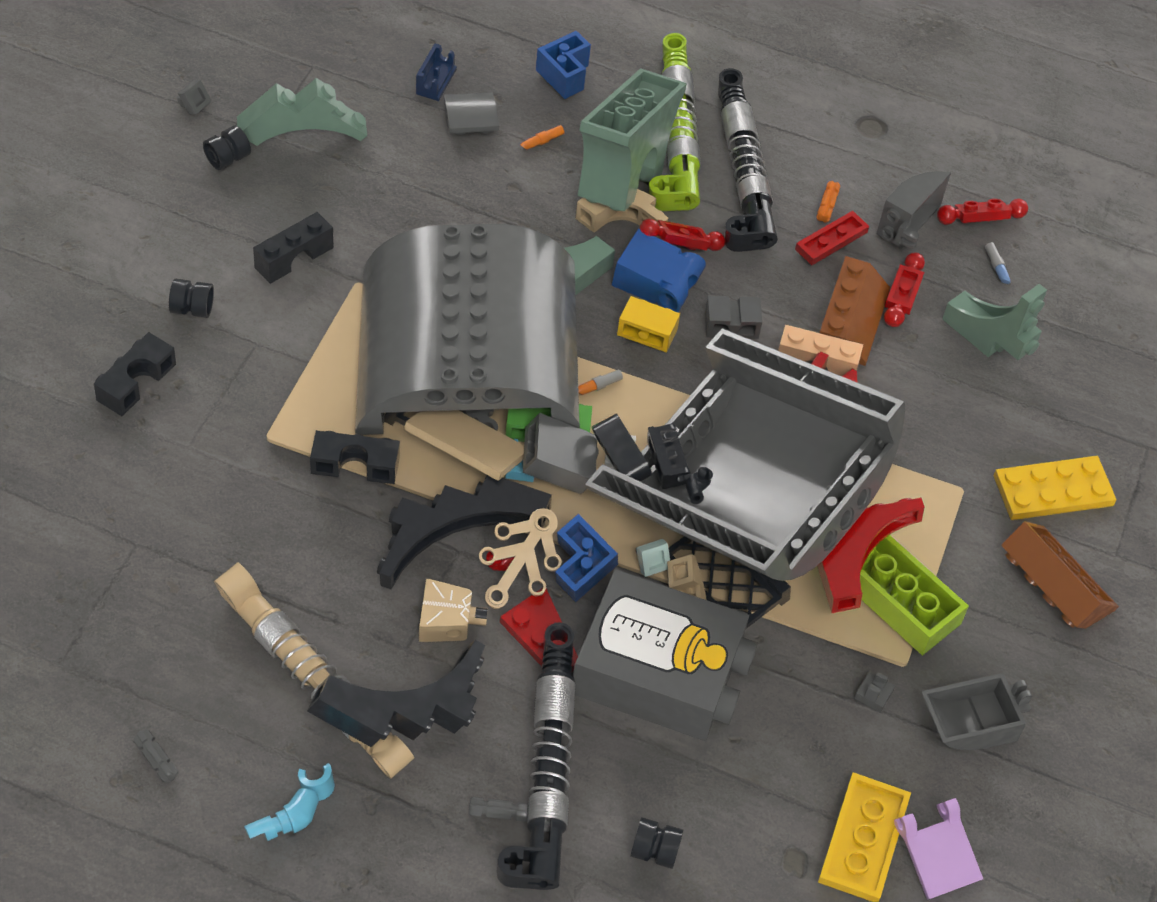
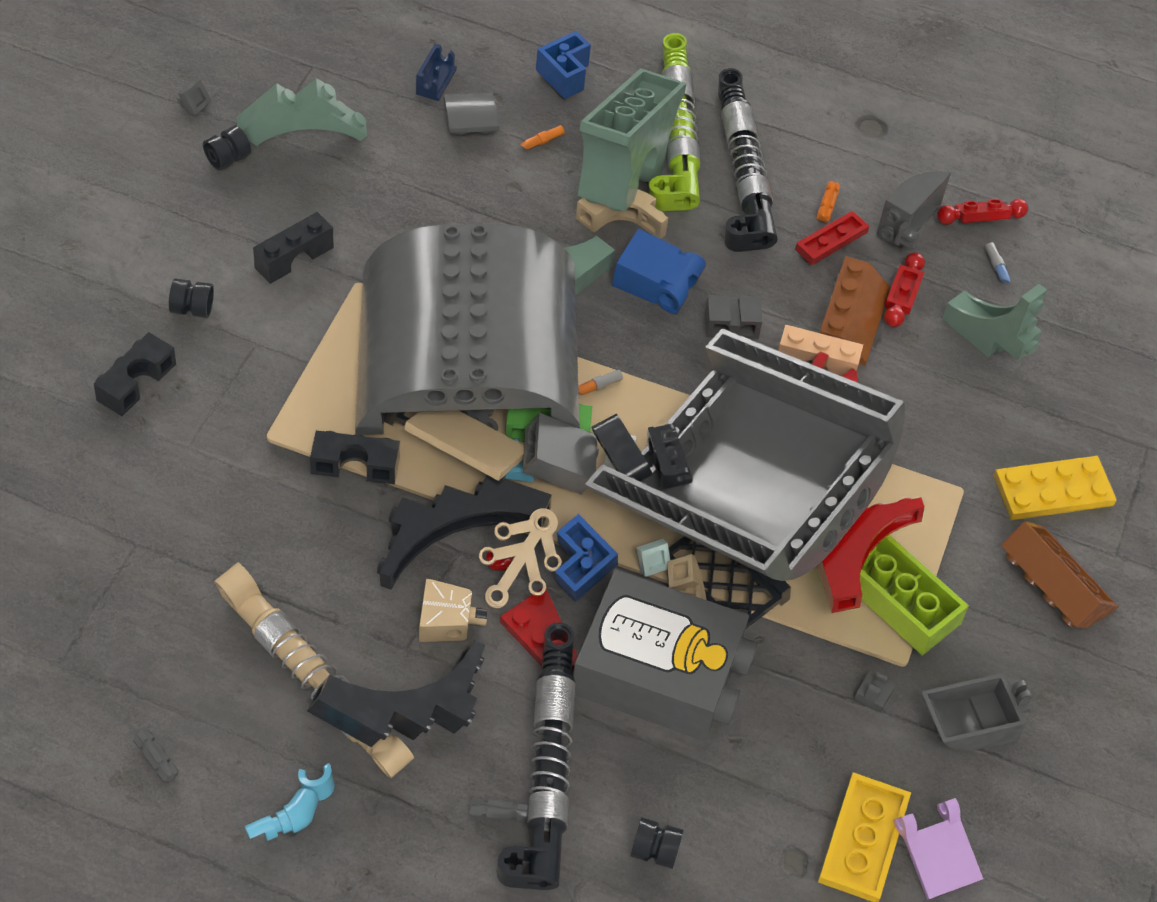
(648, 324): yellow brick -> none
(683, 235): red plate -> none
(697, 483): black arm -> none

